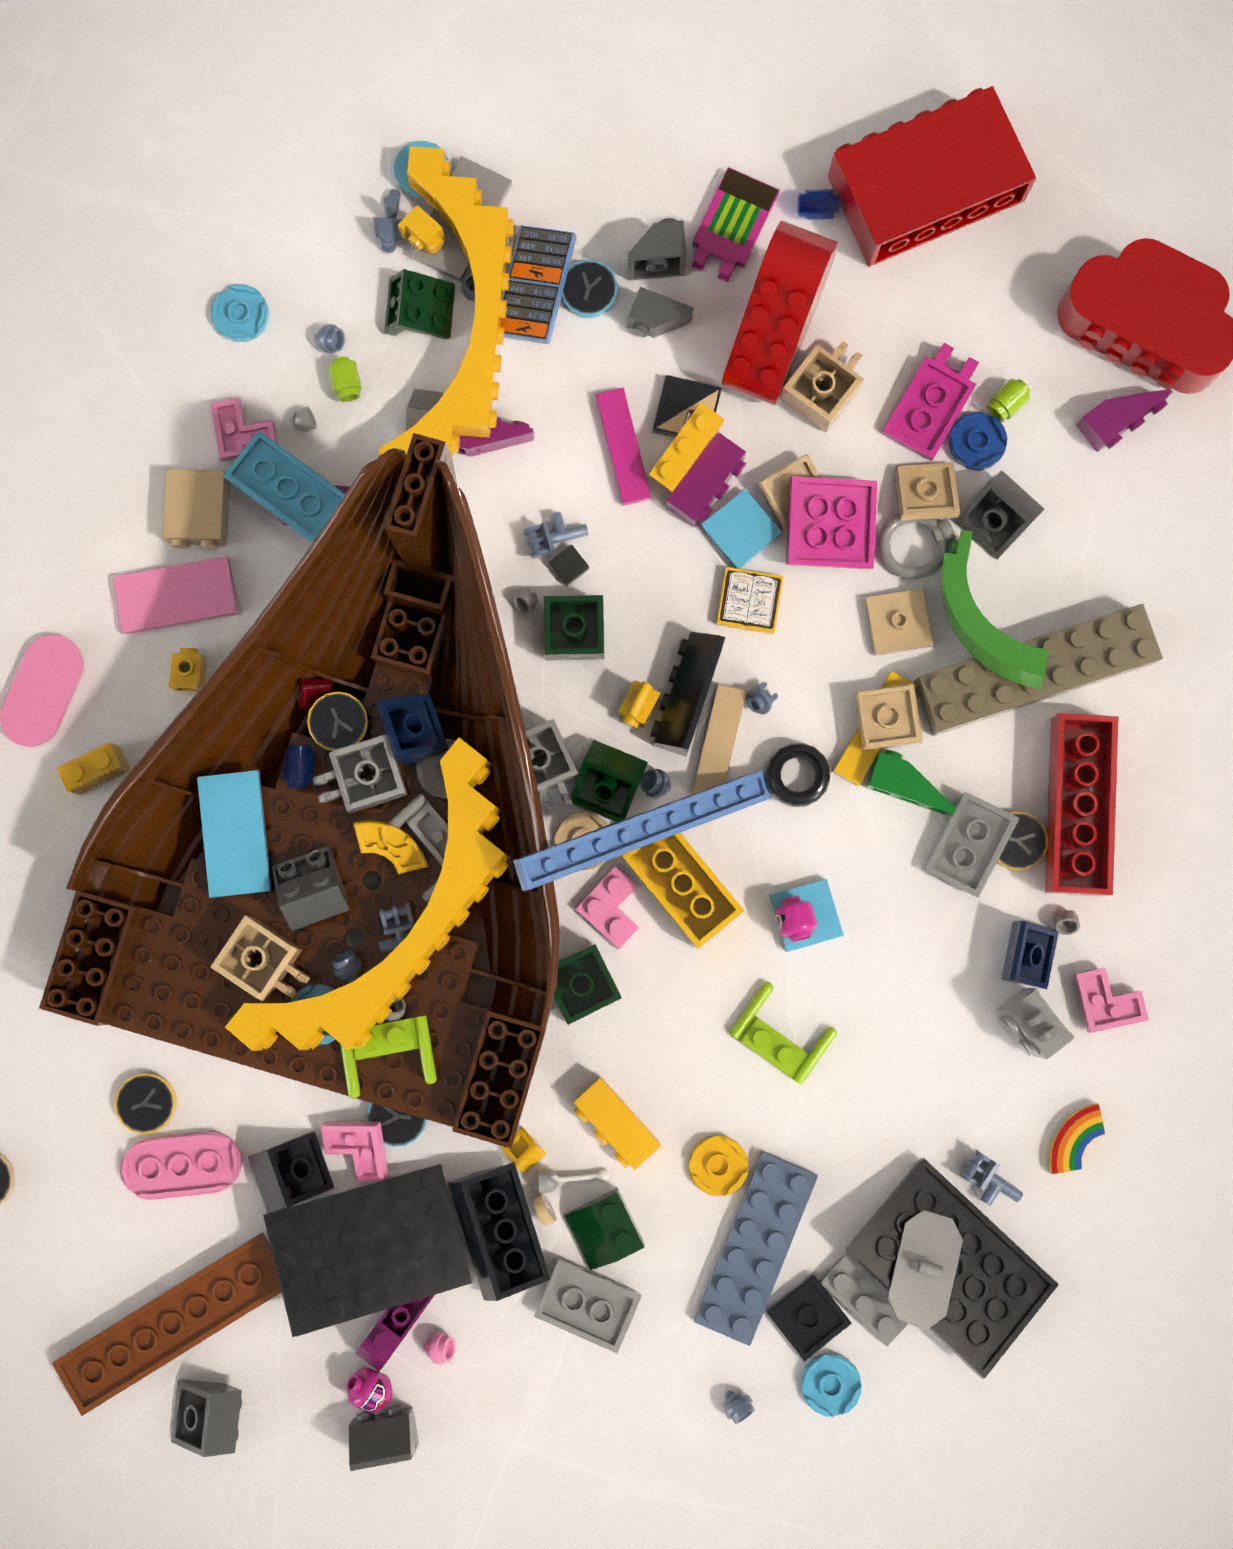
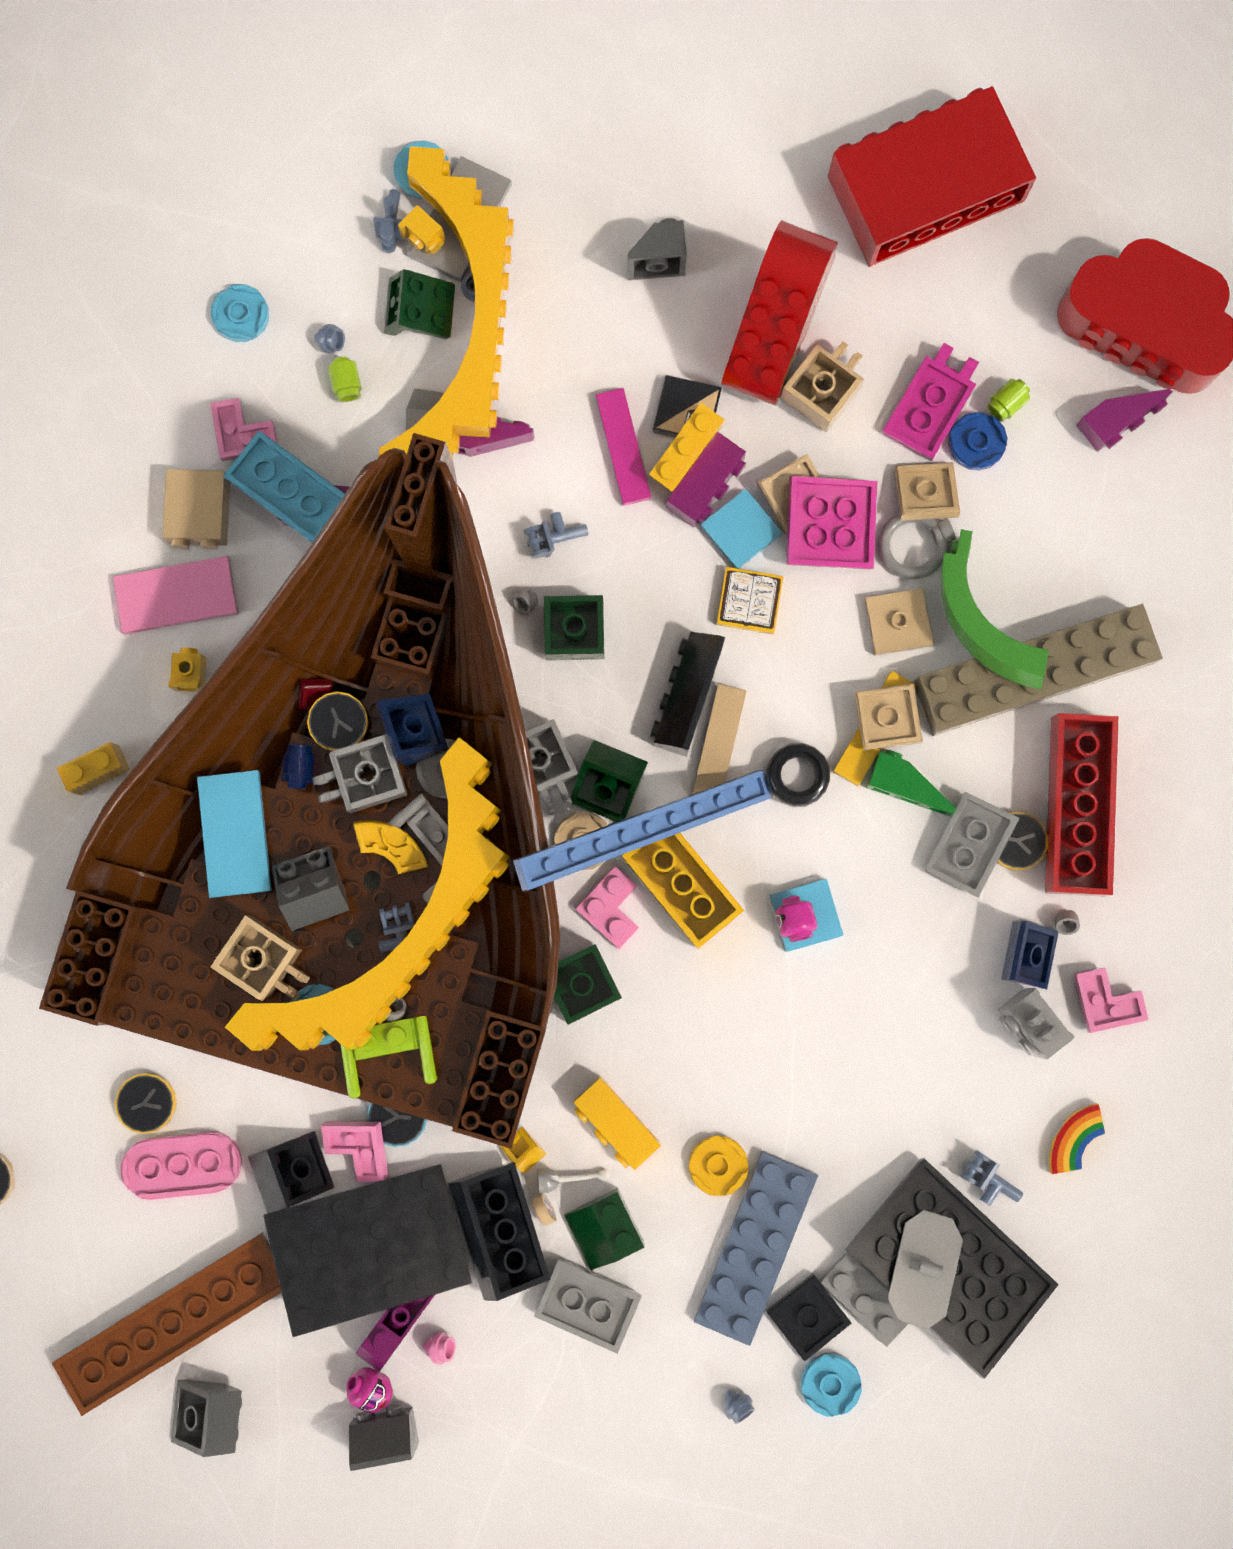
(41, 690): bright pink tile -> none
(304, 420): light grey hinge -> none
(347, 966): sand blue plate -> none
(536, 283): tile -> none
(569, 565): pearl dark grey tile -> none
(589, 289): black tile -> none
(638, 704): yellow brick -> none
(655, 783): sand blue plate -> none
(657, 314): dark grey slope -> none
(733, 222): tile -> none
(758, 700): sand blue plate -> none
(775, 1046): lime plate -> none
(818, 204): clear blue brick -> none
(999, 514): dark grey slope -> none

